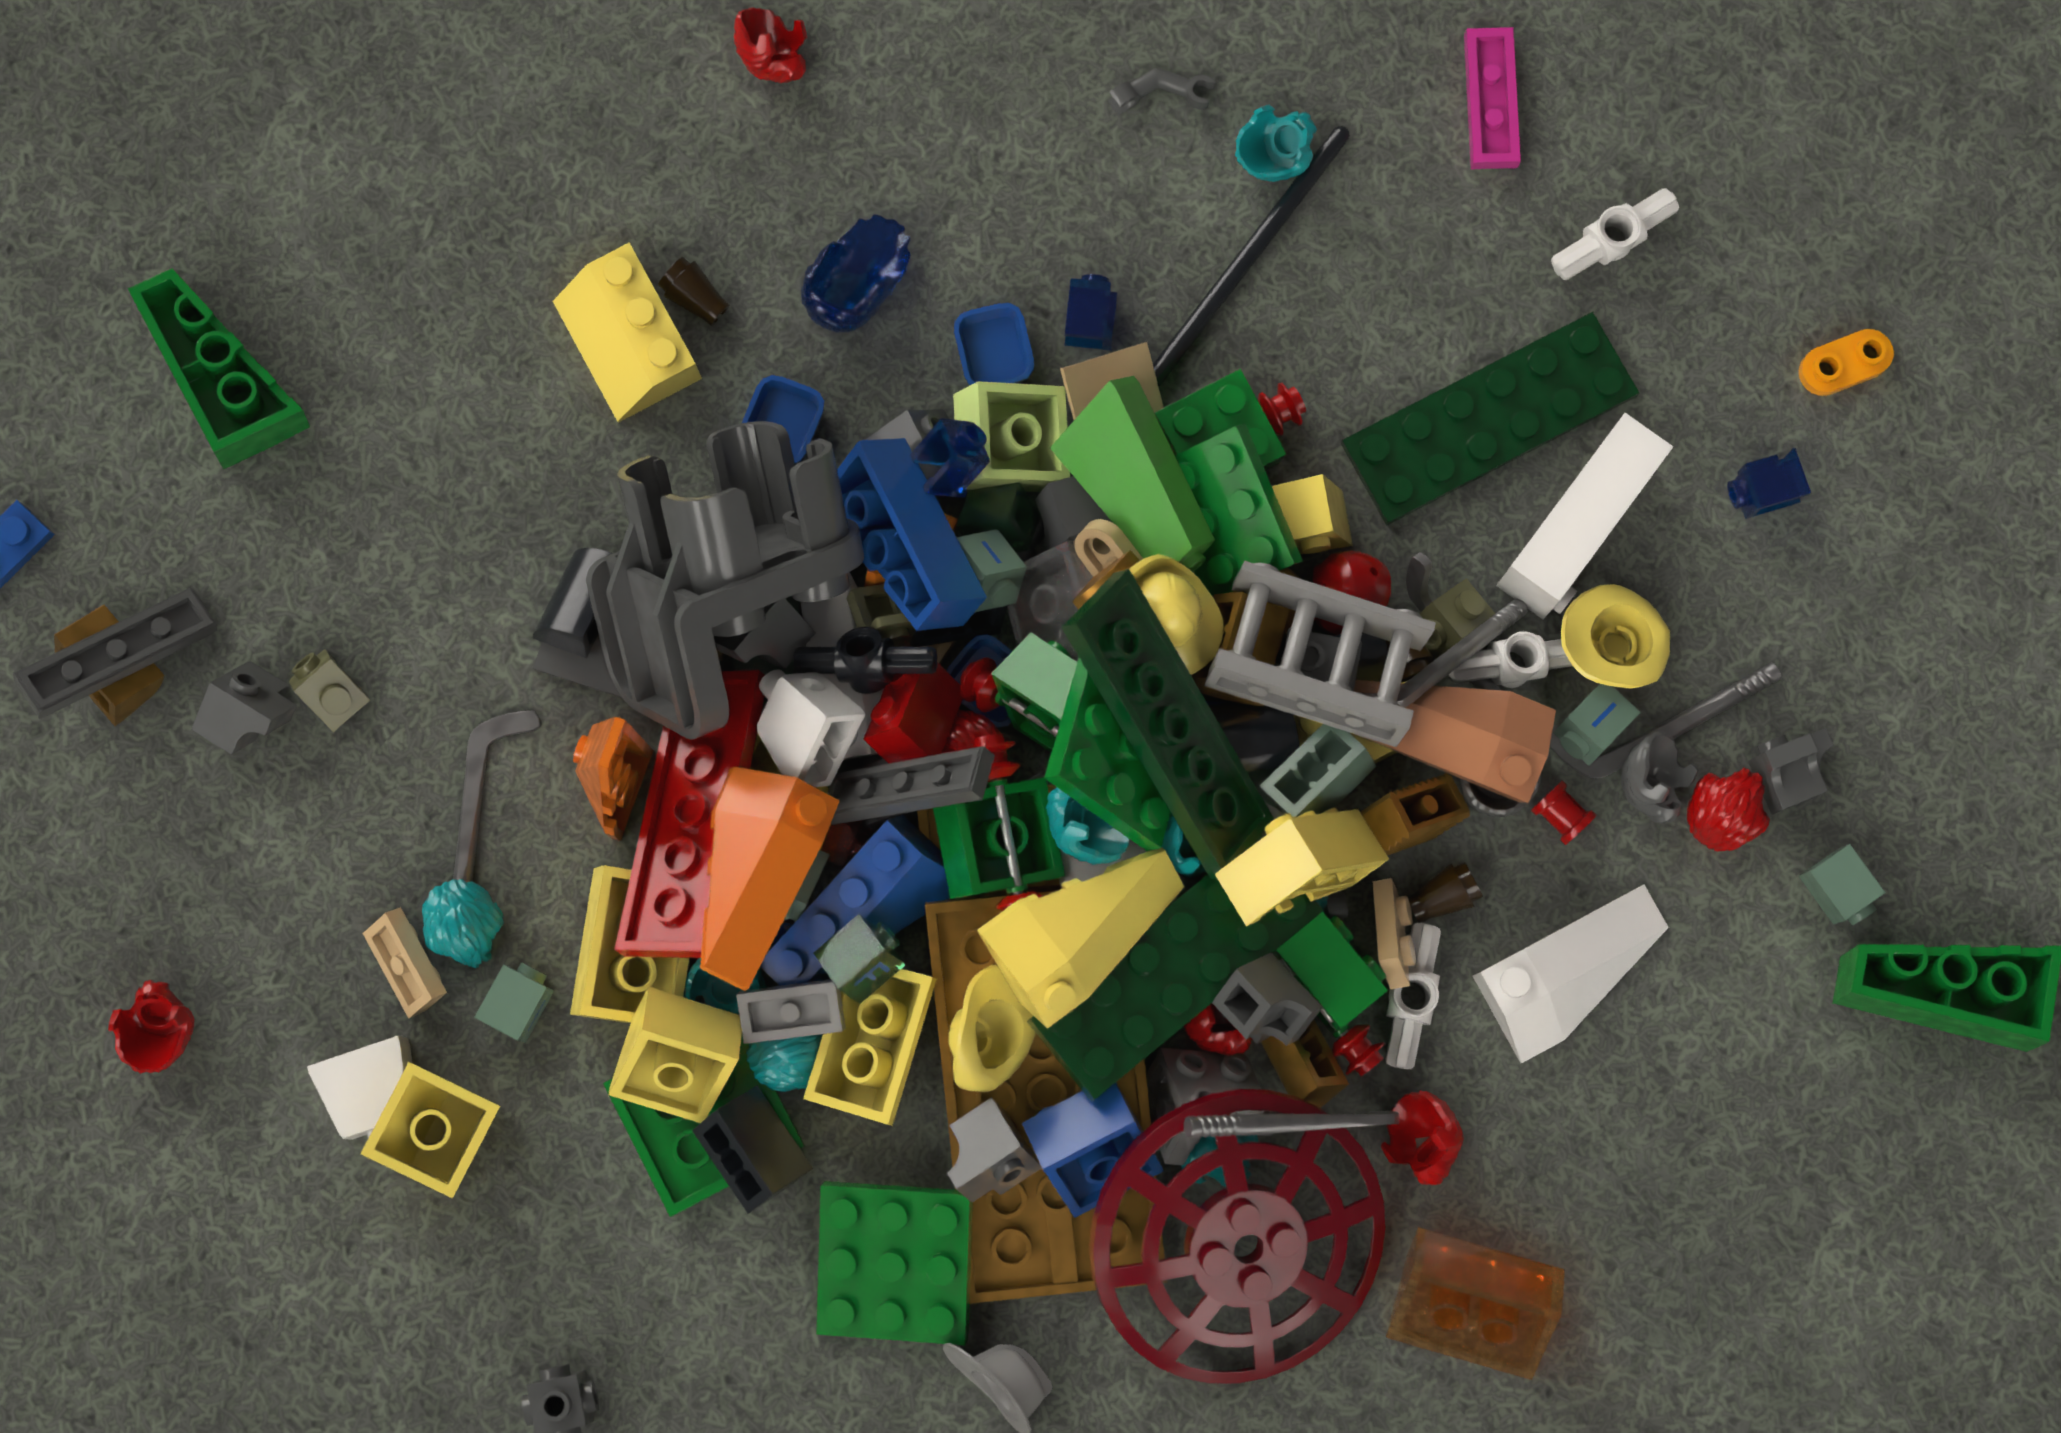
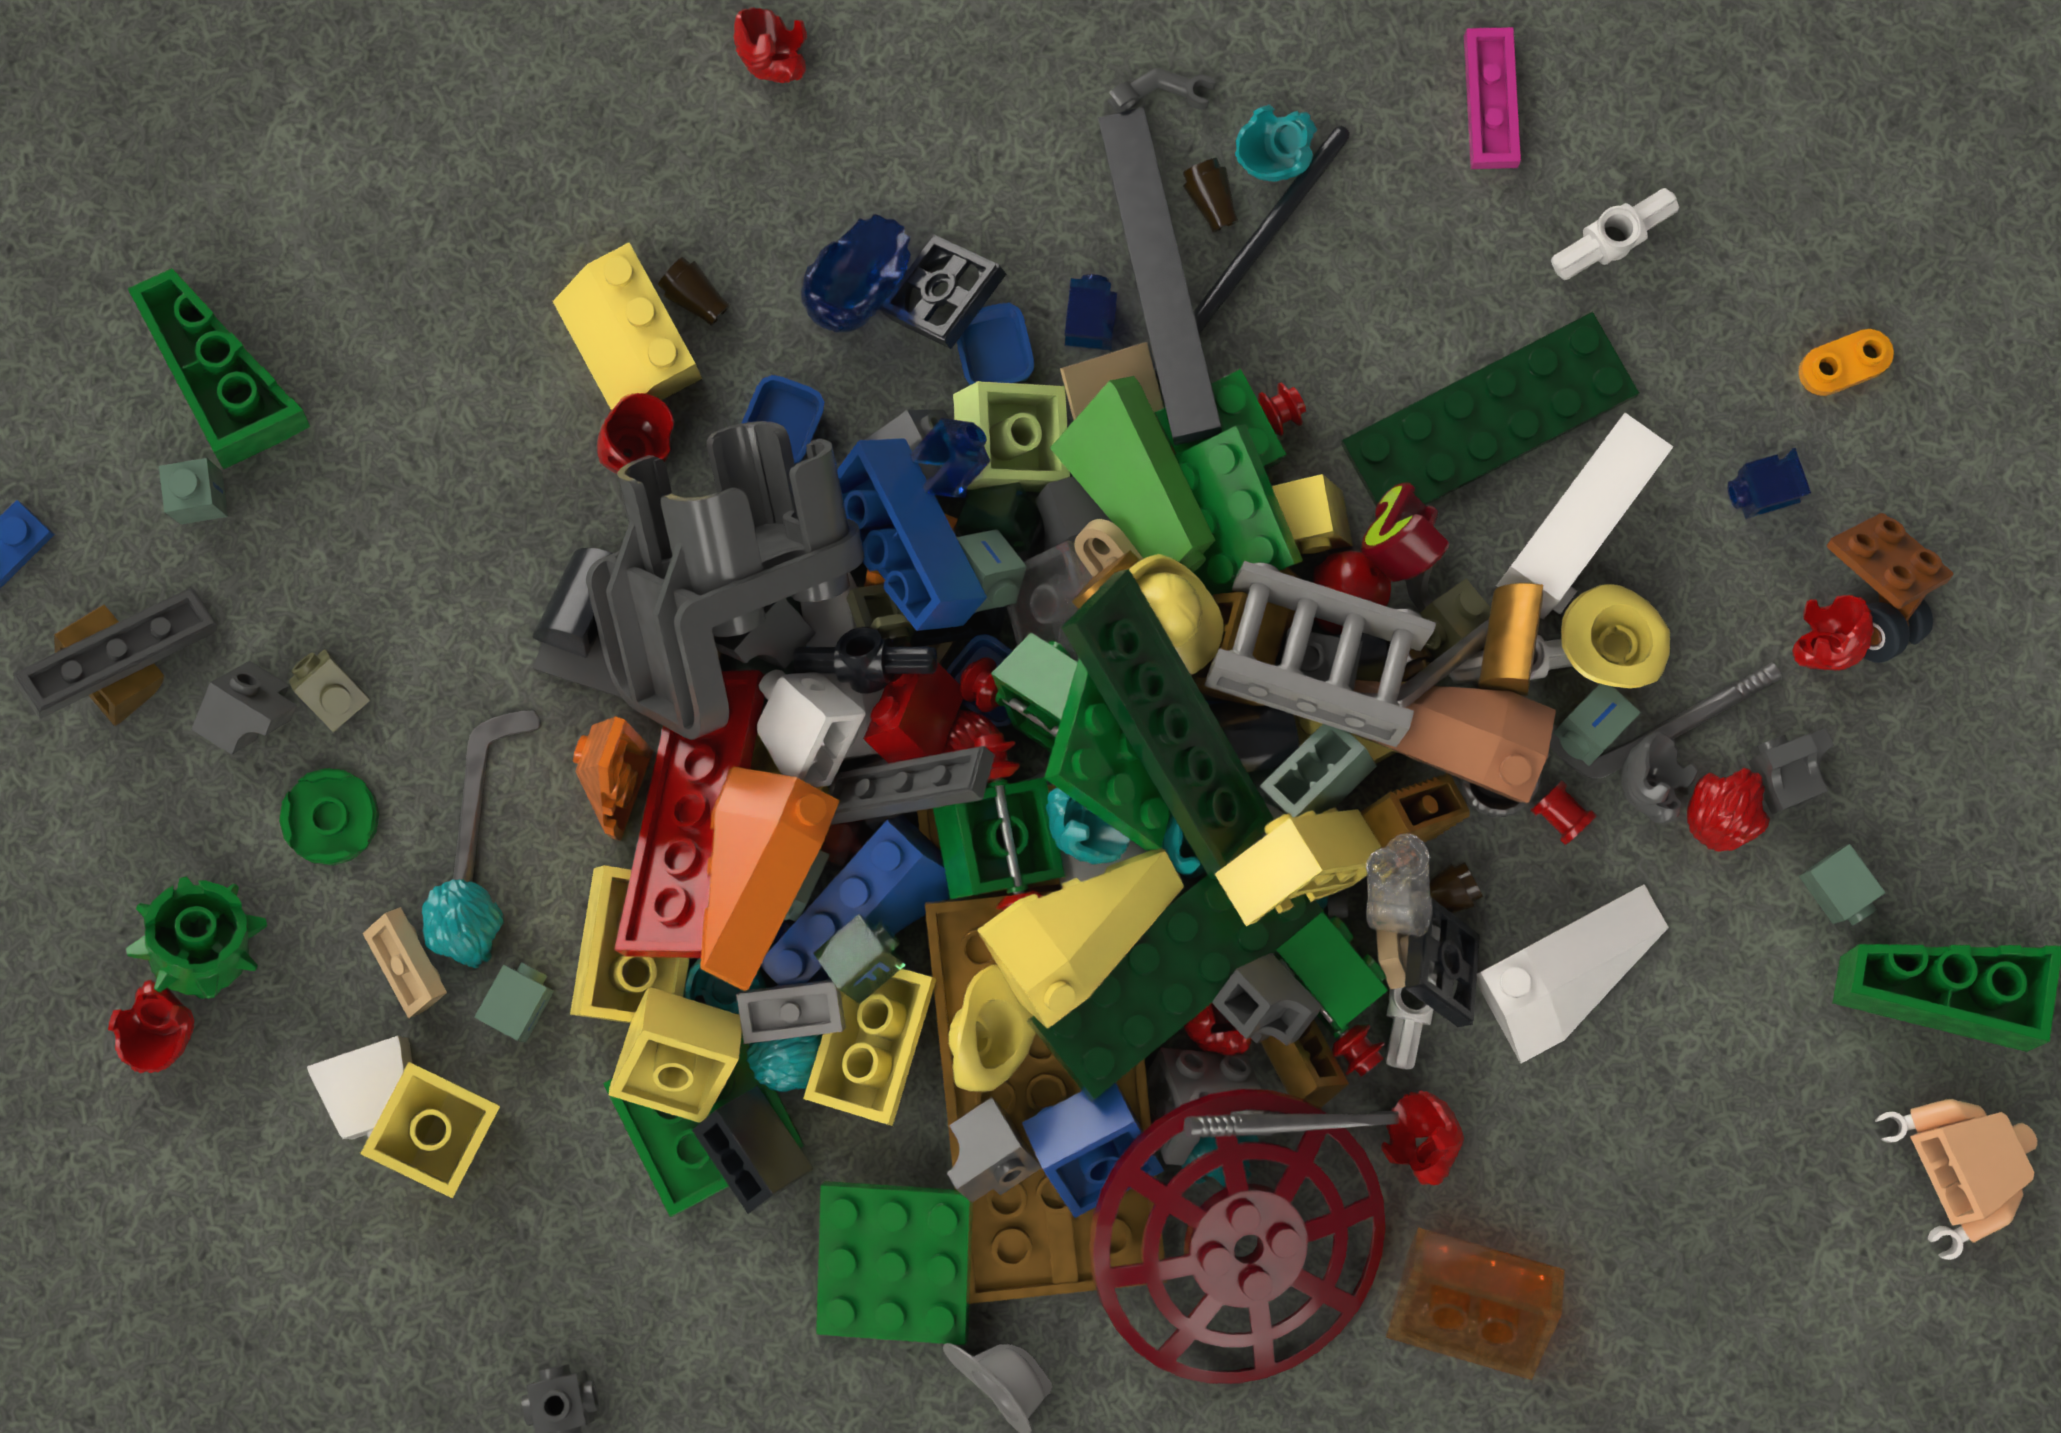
(193, 491): none -> sand green brick
(196, 938): none -> green brick
(344, 826): none -> green tile
(635, 426): none -> red helmet
(967, 302): none -> black piece
(1160, 277): none -> black tile
(1211, 192): none -> dark brown cone
(1399, 887): none -> clear piece
(1403, 535): none -> dark red animal
(1462, 949): none -> black piece
(1511, 638): none -> pearl gold brick
(1838, 634): none -> red hair
(1900, 574): none -> dark orange plate
(1973, 1164): none -> light nougat torso

